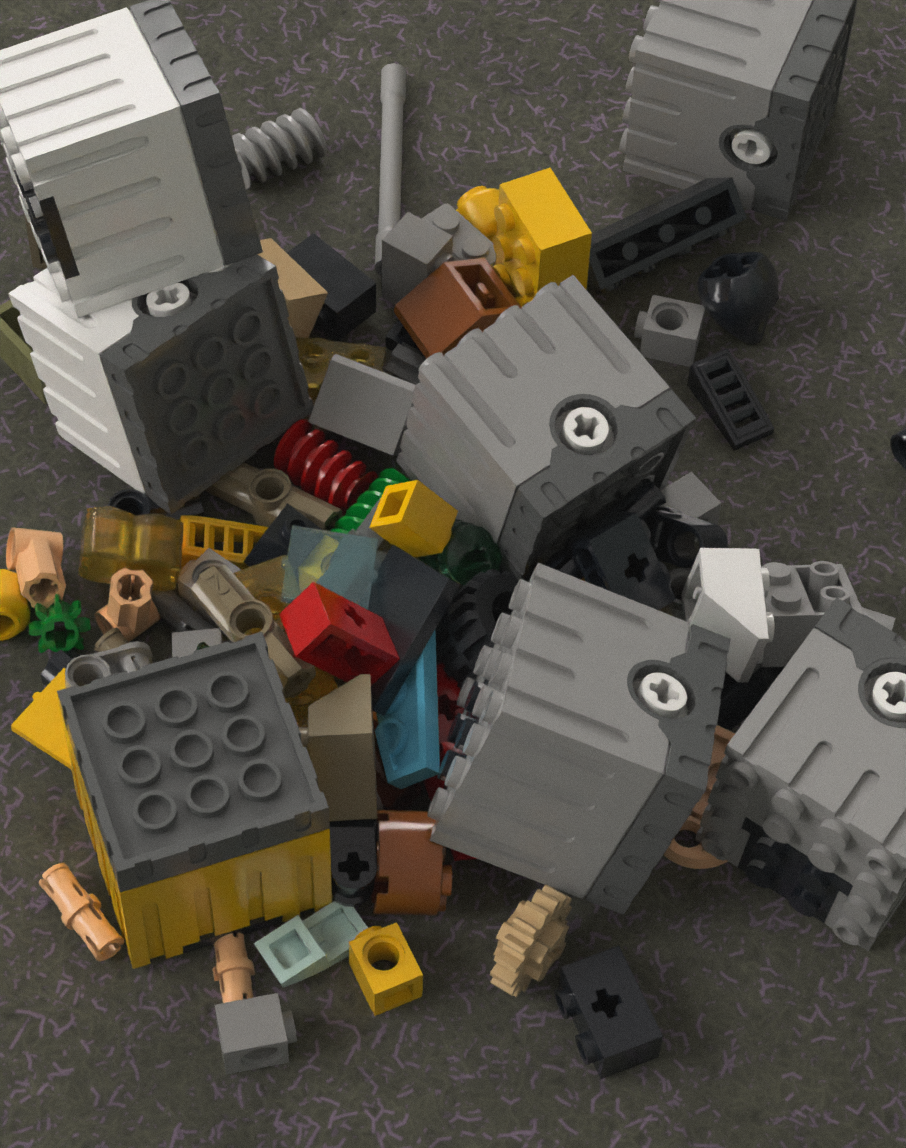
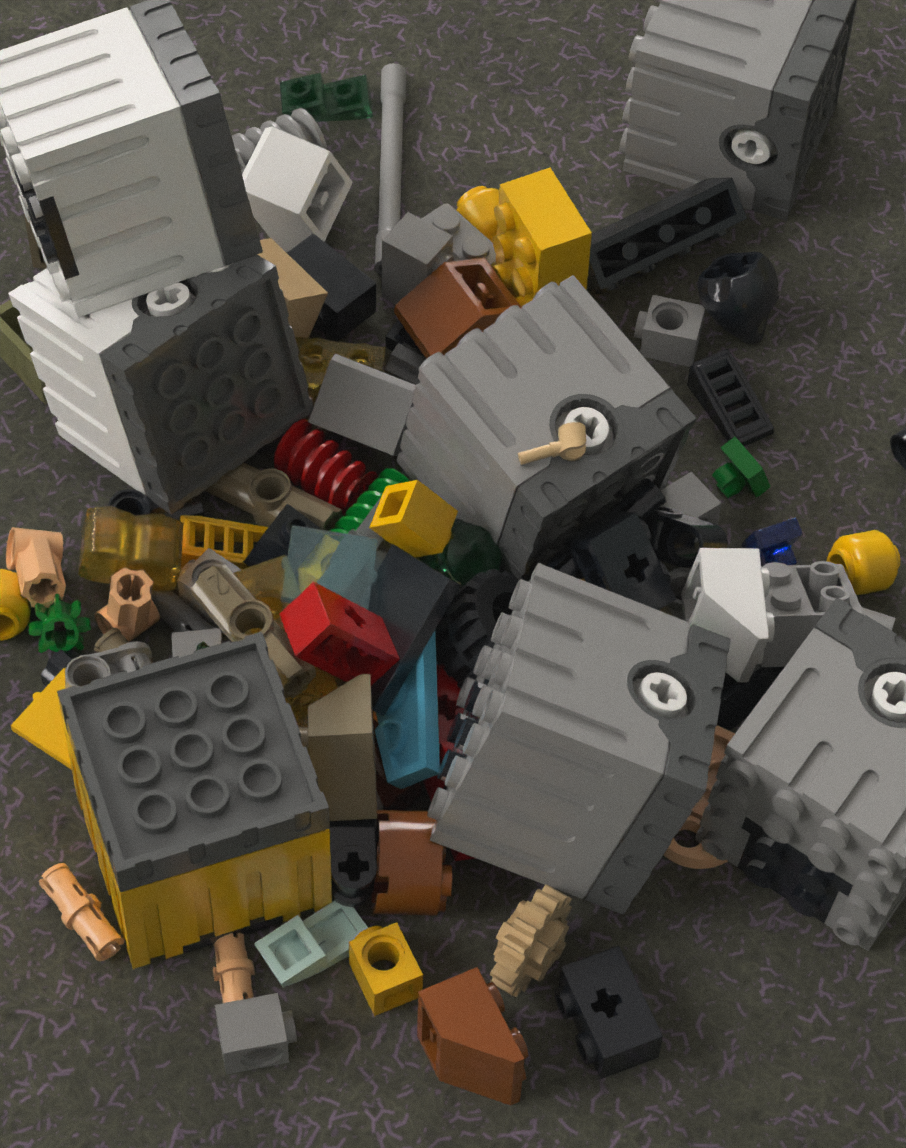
(294, 188): none -> white slope
(330, 101): none -> clear green slope
(470, 1039): none -> dark orange slope
(569, 447): none -> tan hand
(740, 471): none -> green tile
(776, 541): none -> clear blue tile
(868, 560): none -> yellow head

